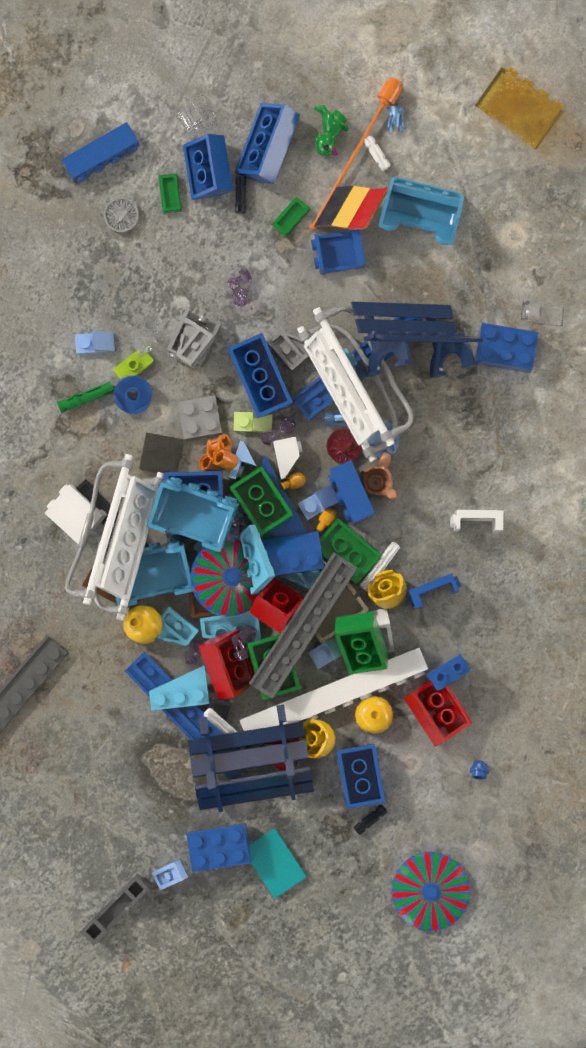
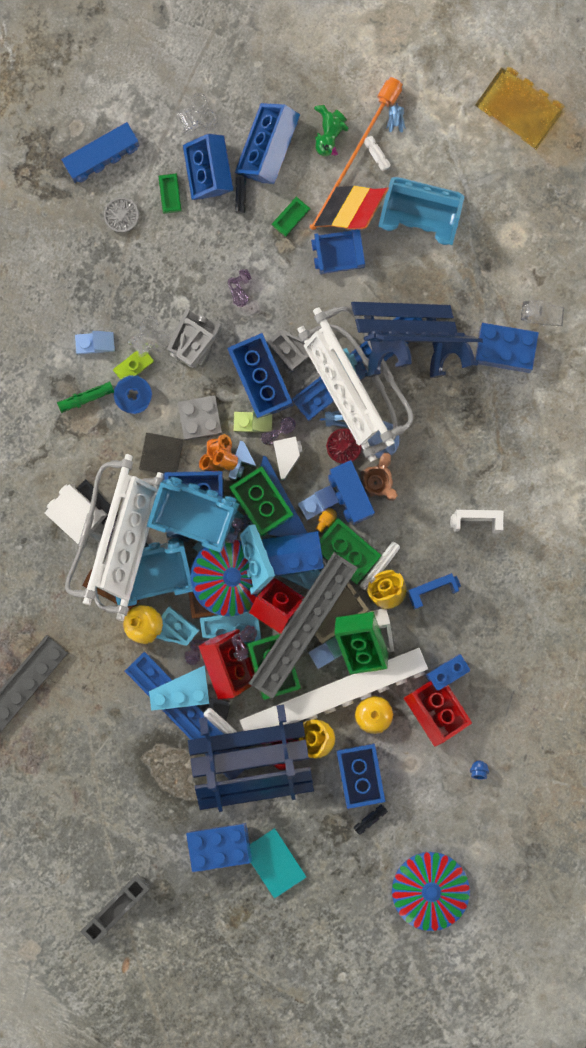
(169, 874): light blue slope -> none
(293, 481): light orange cylinder -> none

